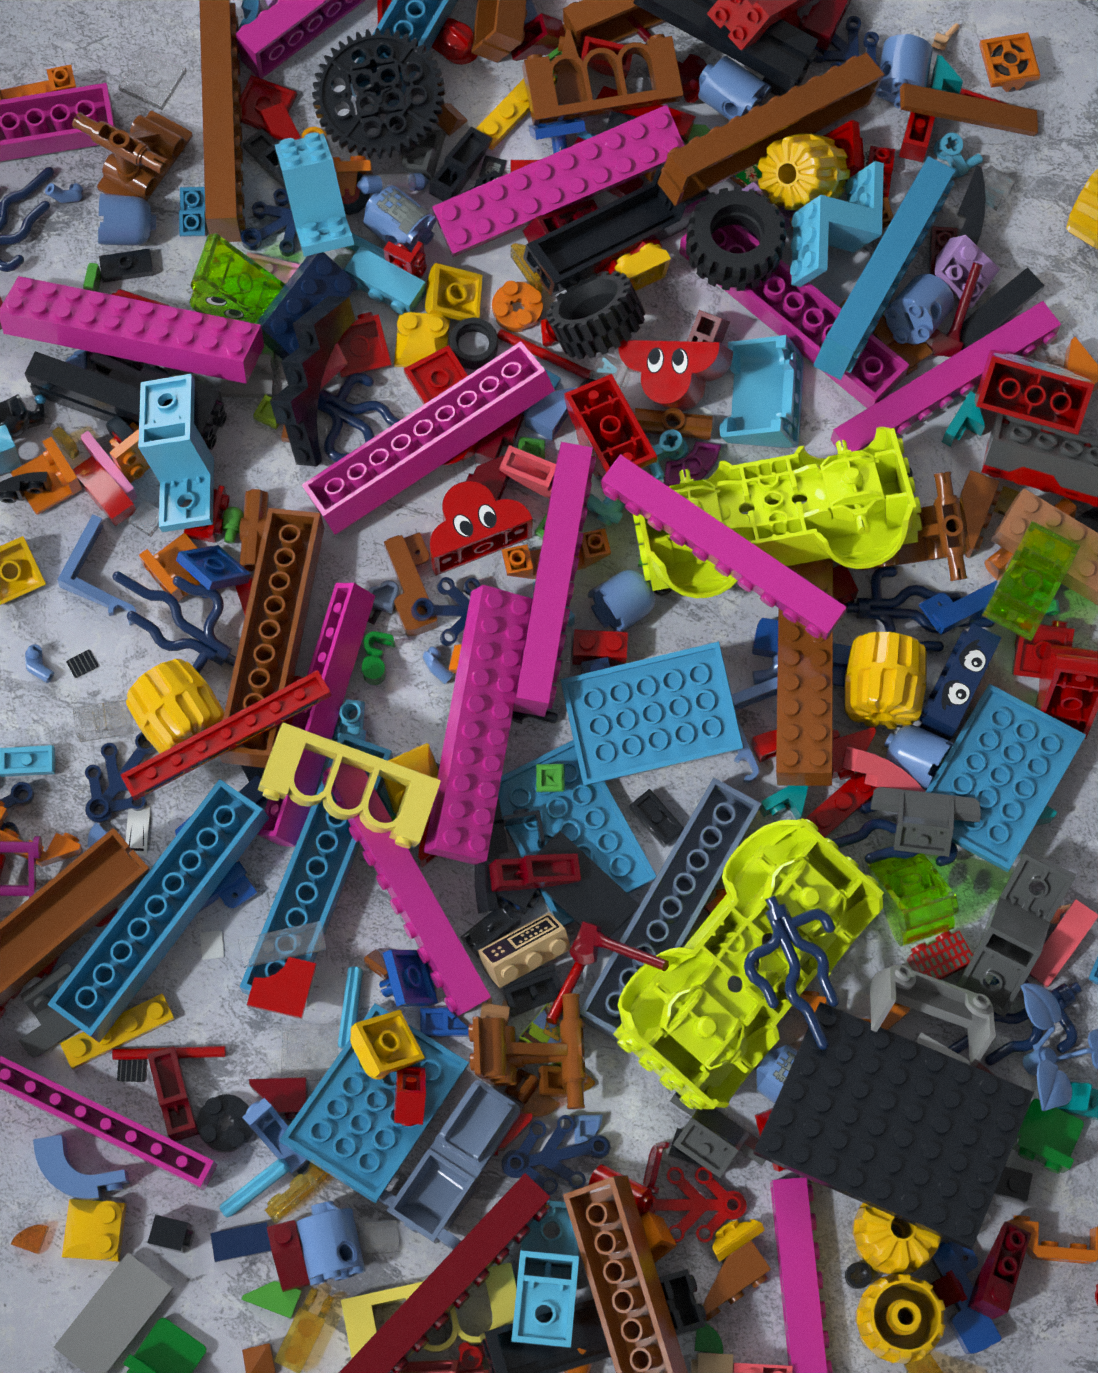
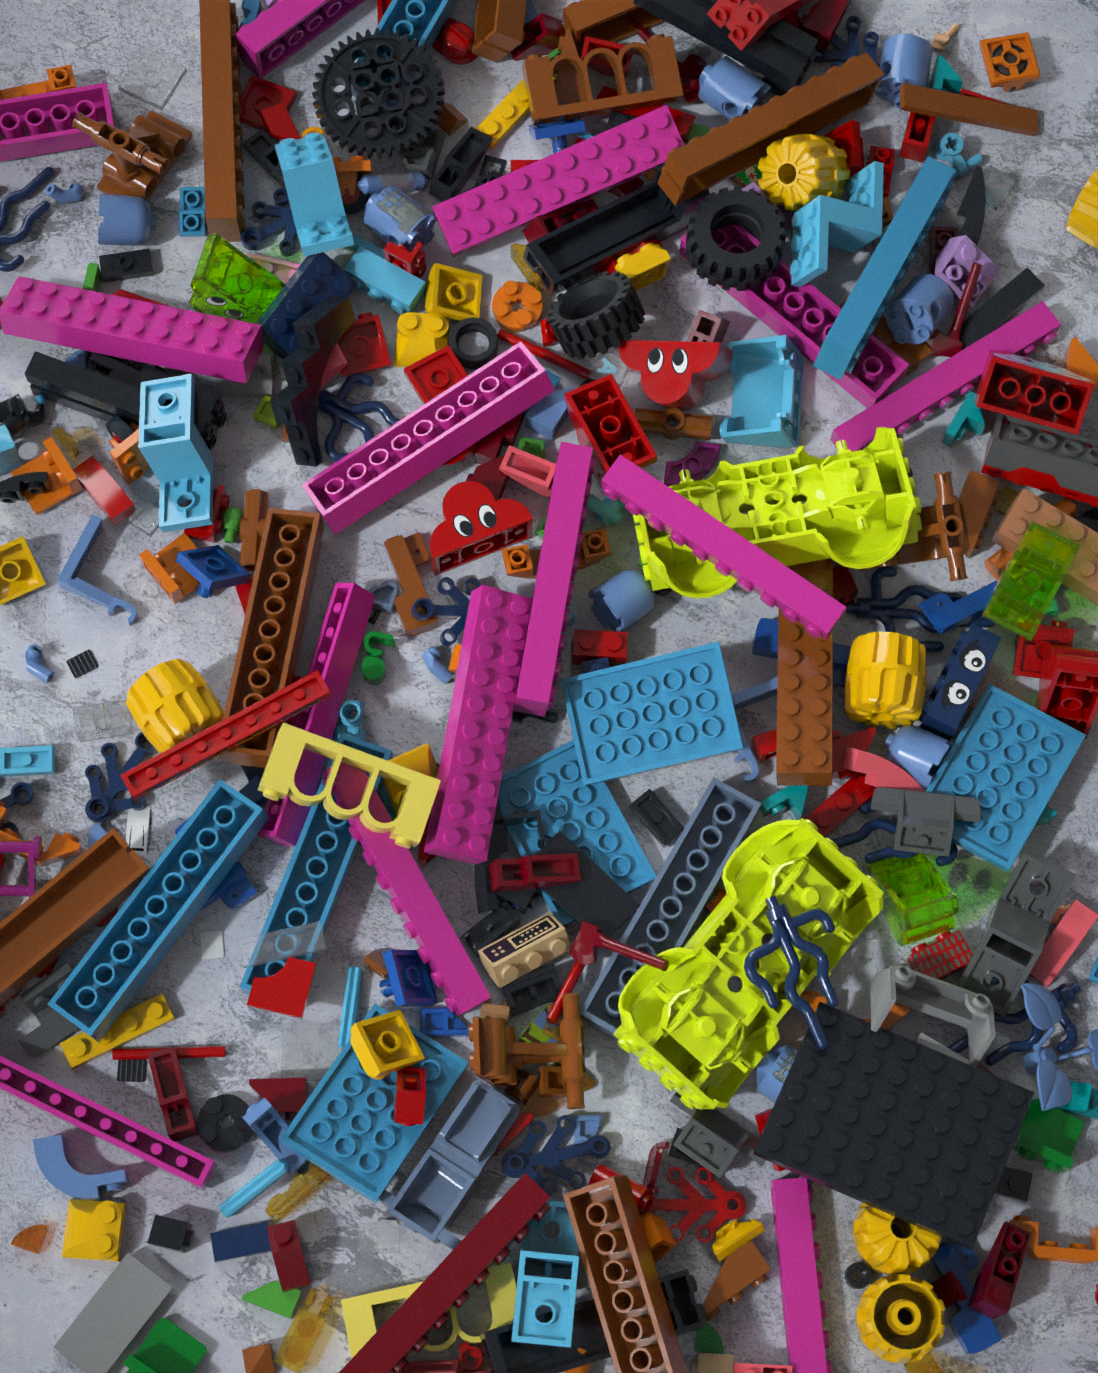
(101, 456): bright pink tile -> none
(208, 644): dark blue plant -> none
(330, 1244): medium blue cylinder -> none
(550, 777): bright green tile -> none
(666, 449): medium azure piece -> none
(764, 675): medium blue arm -> none

